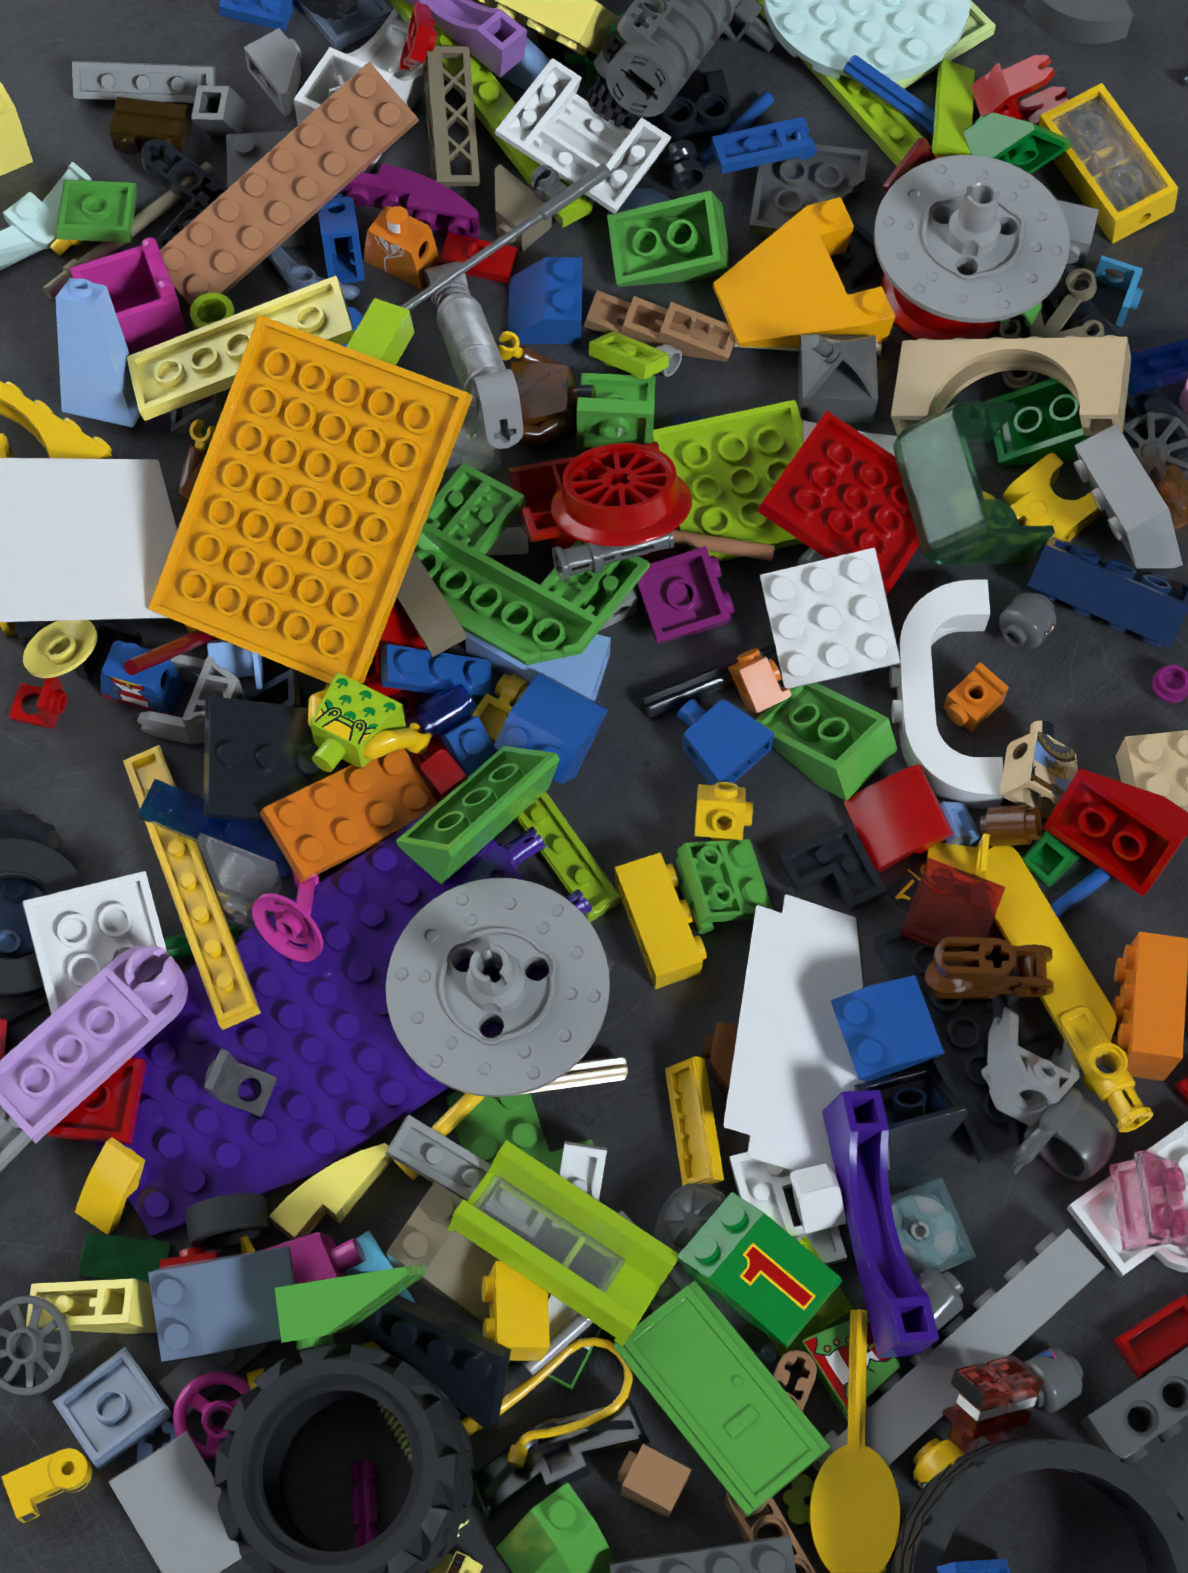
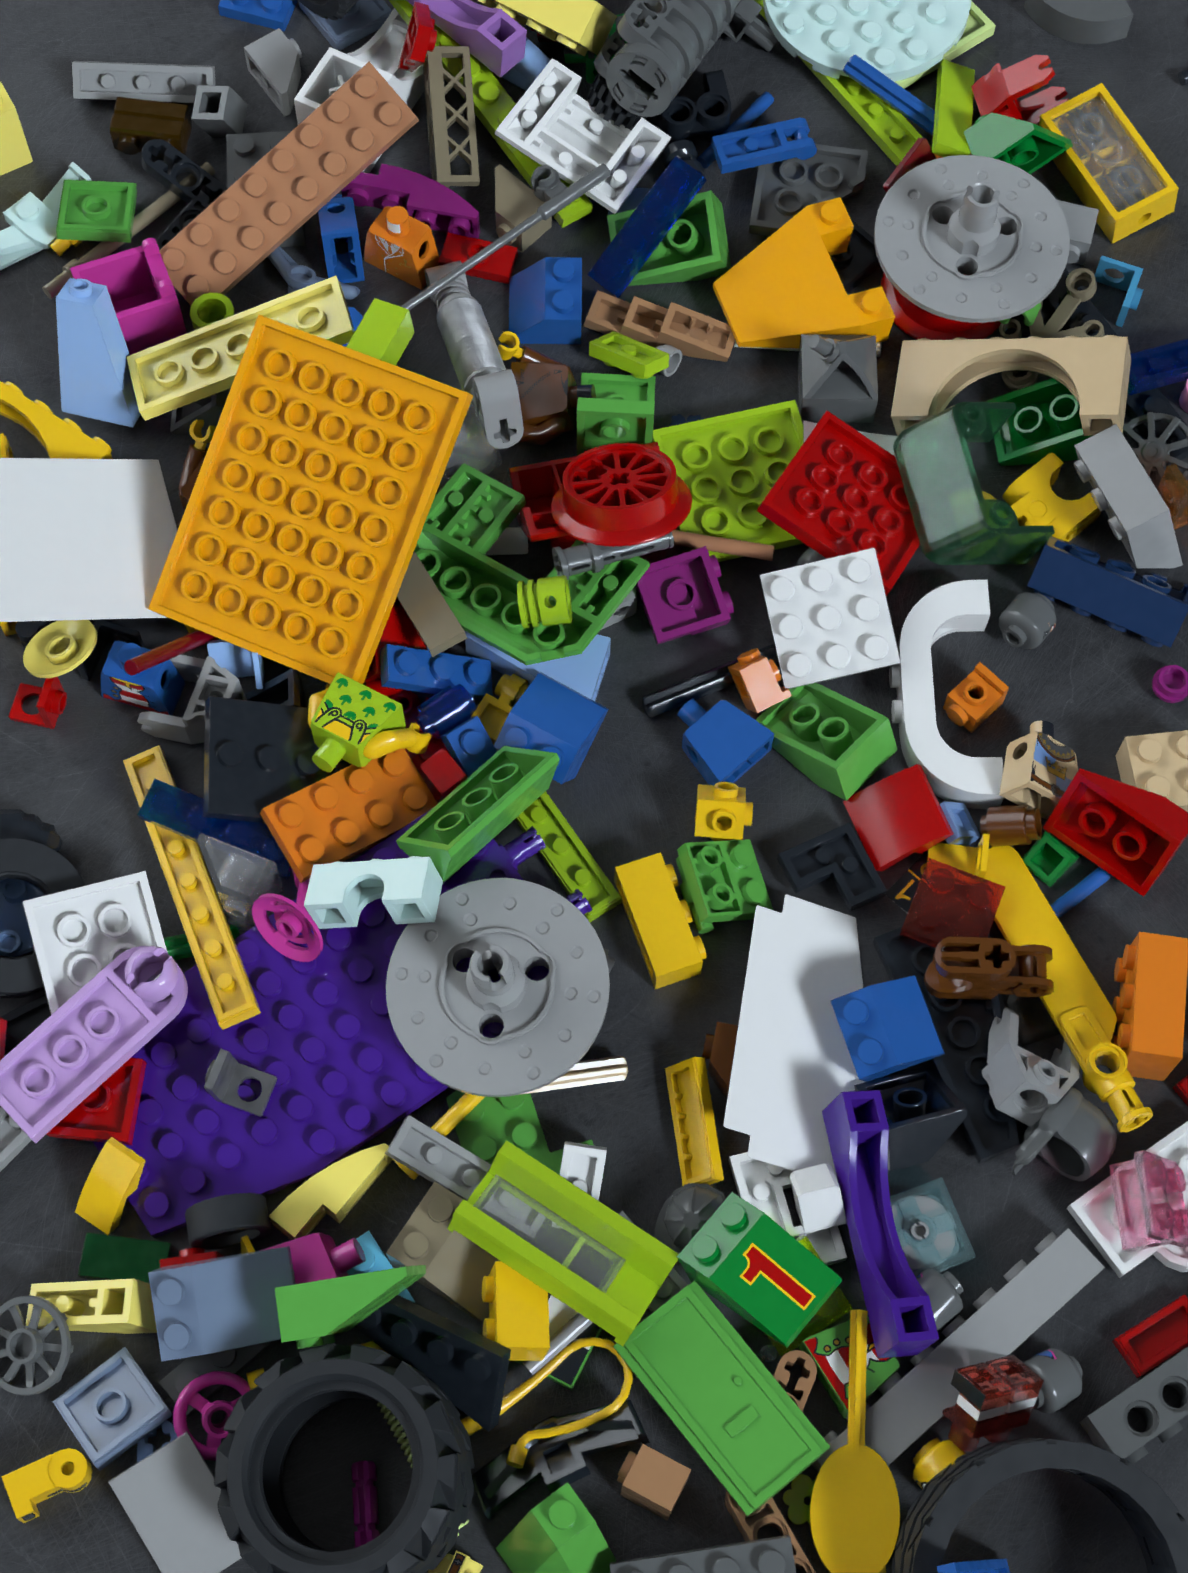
(342, 889): none -> light aqua arch
(535, 604): none -> lime piece
(647, 226): none -> clear blue plate

